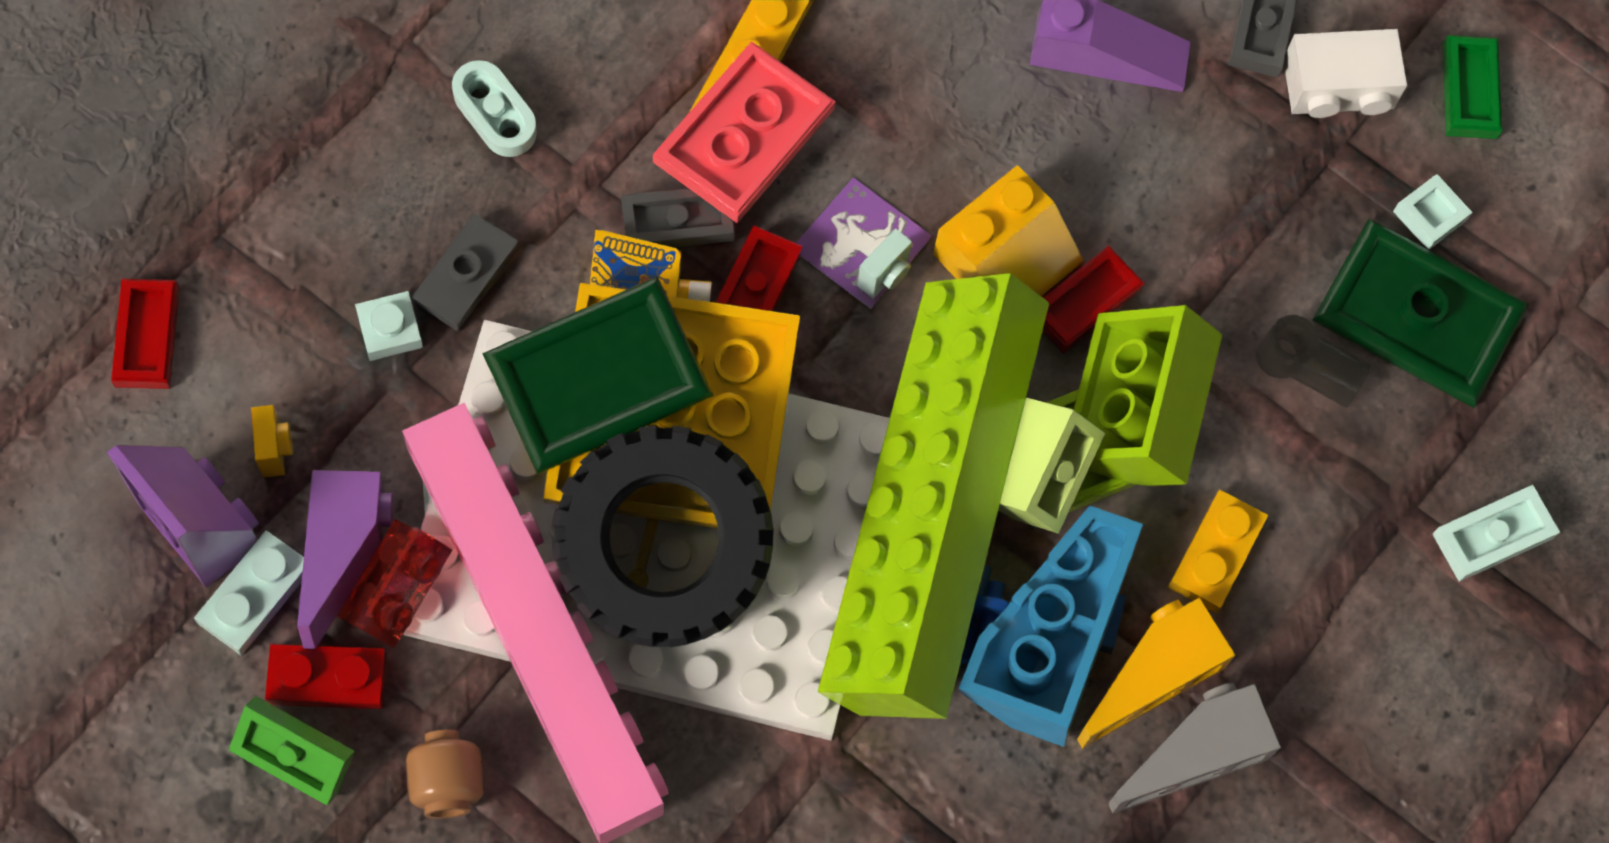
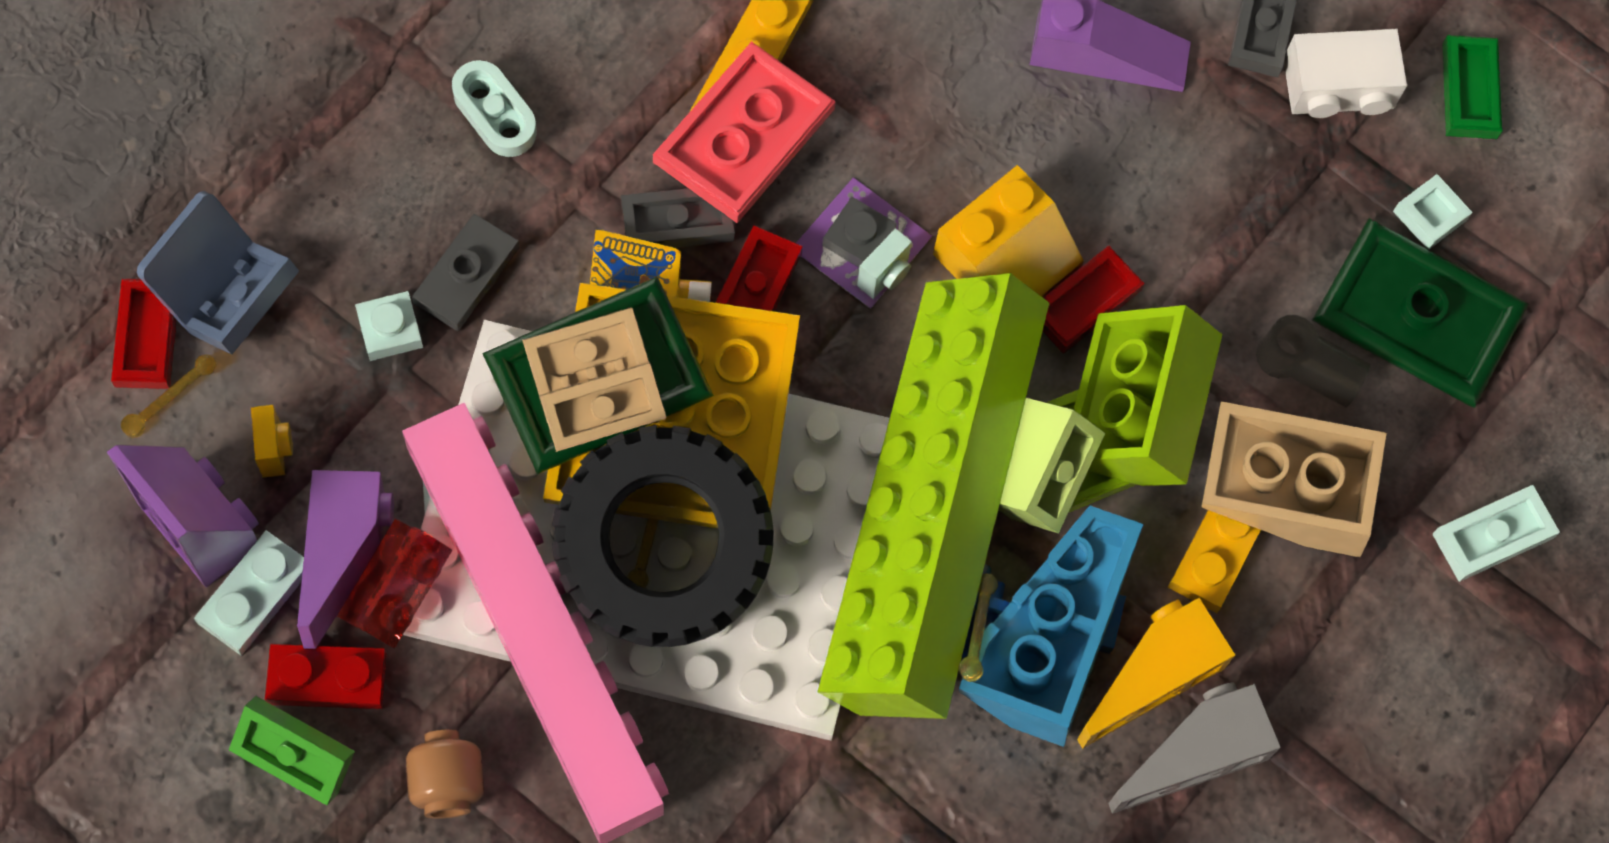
(134, 425): none -> clear yellow hinge
(214, 274): none -> sand blue bracket
(594, 379): none -> tan slope
(857, 232): none -> dark grey plate
(971, 667): none -> clear yellow hinge
(1295, 477): none -> tan slope

